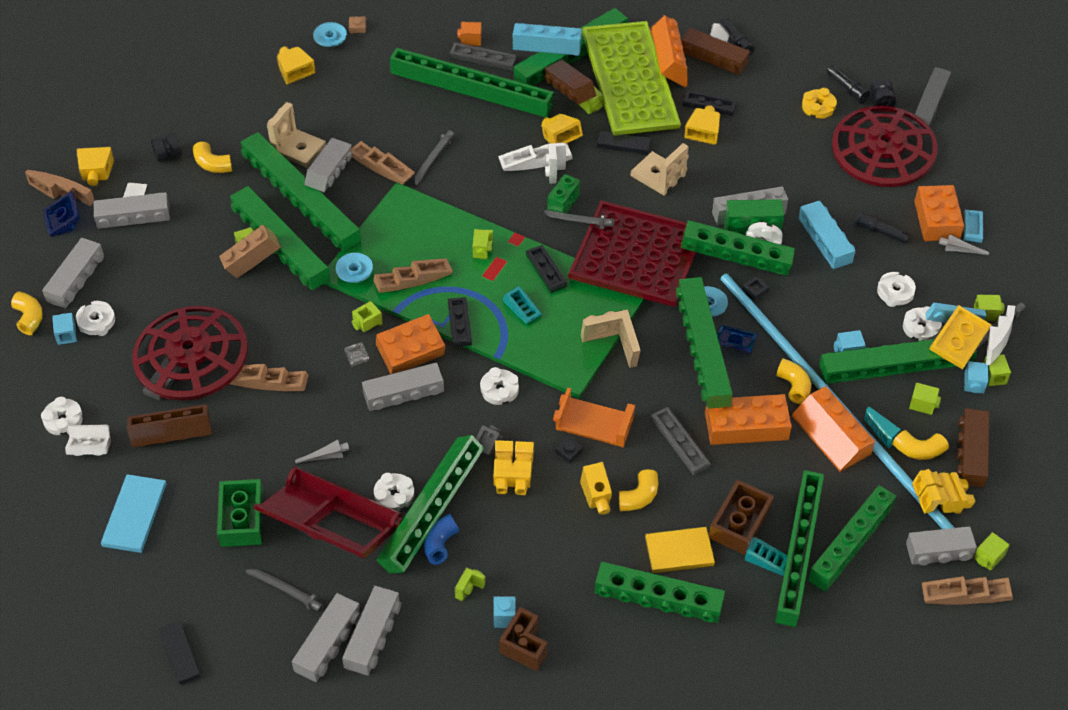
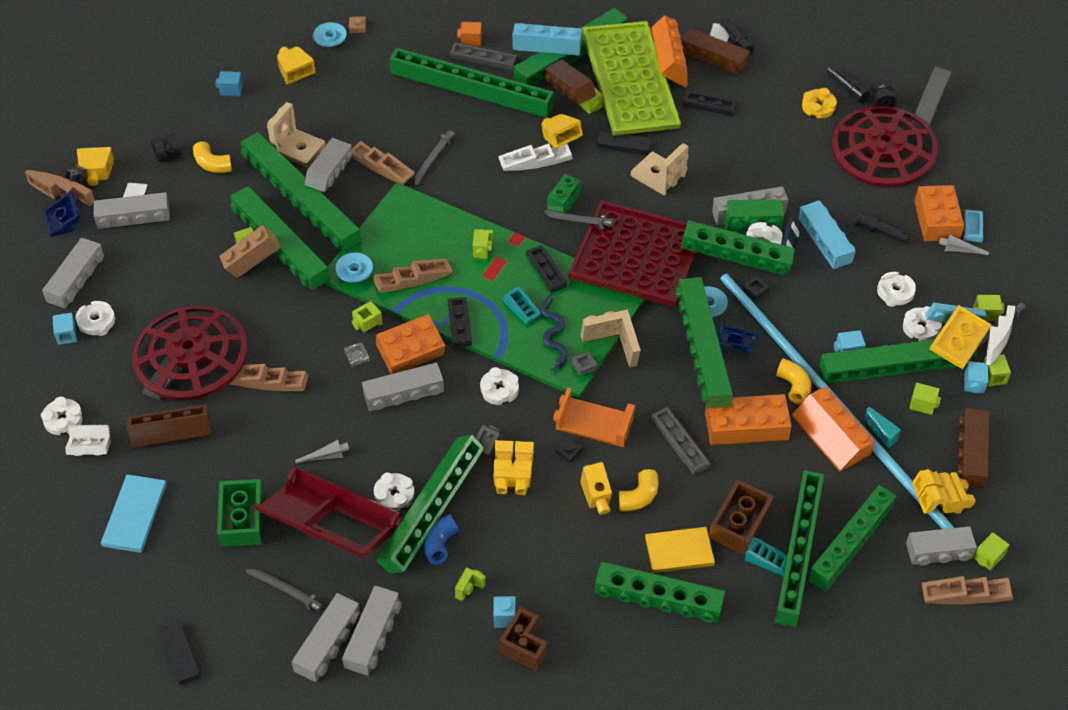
(31, 312): yellow cylinder -> none
(75, 173): none -> black tile
(229, 83): none -> dark azure brick
(556, 160): white bracket -> none
(561, 359): none -> dark blue animal
(584, 363): none -> dark grey plate
(703, 125): yellow torso -> none
(791, 235): none -> slope
(920, 449): yellow cylinder -> none

